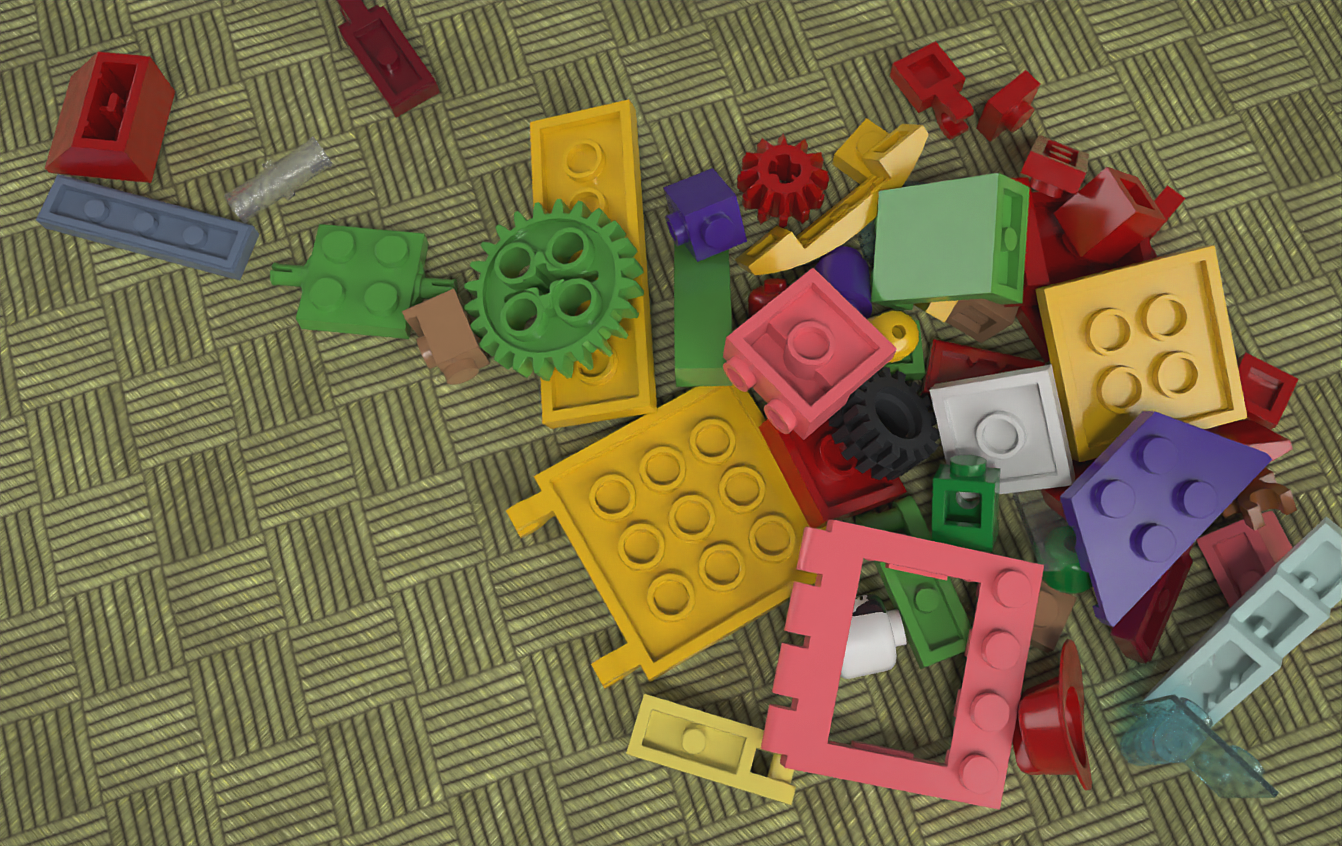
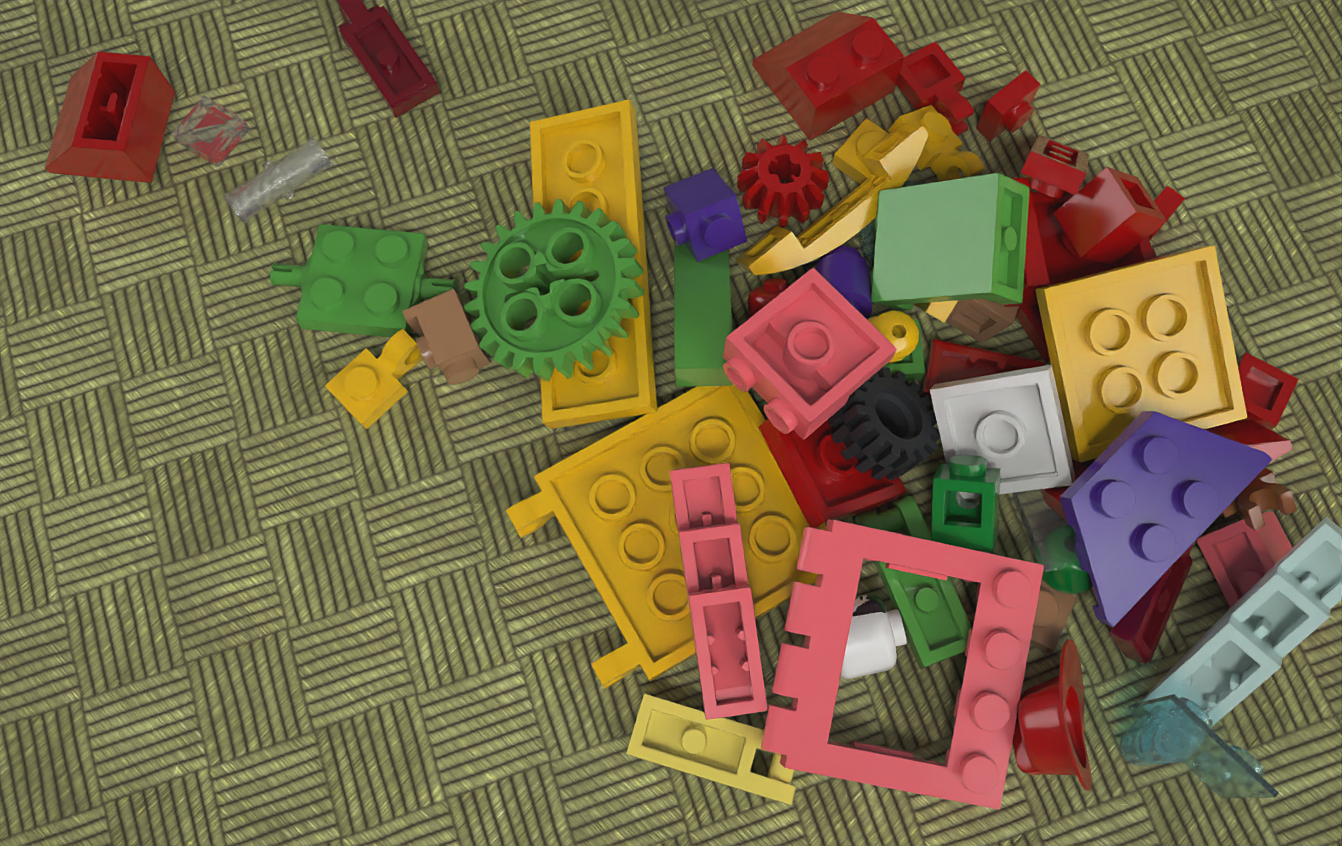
(148, 227): sand blue tile -> none
(211, 131): none -> clear tile
(370, 384): none -> yellow plate
(718, 591): none -> coral slope
(831, 70): none -> red slope
(941, 146): none -> yellow plate

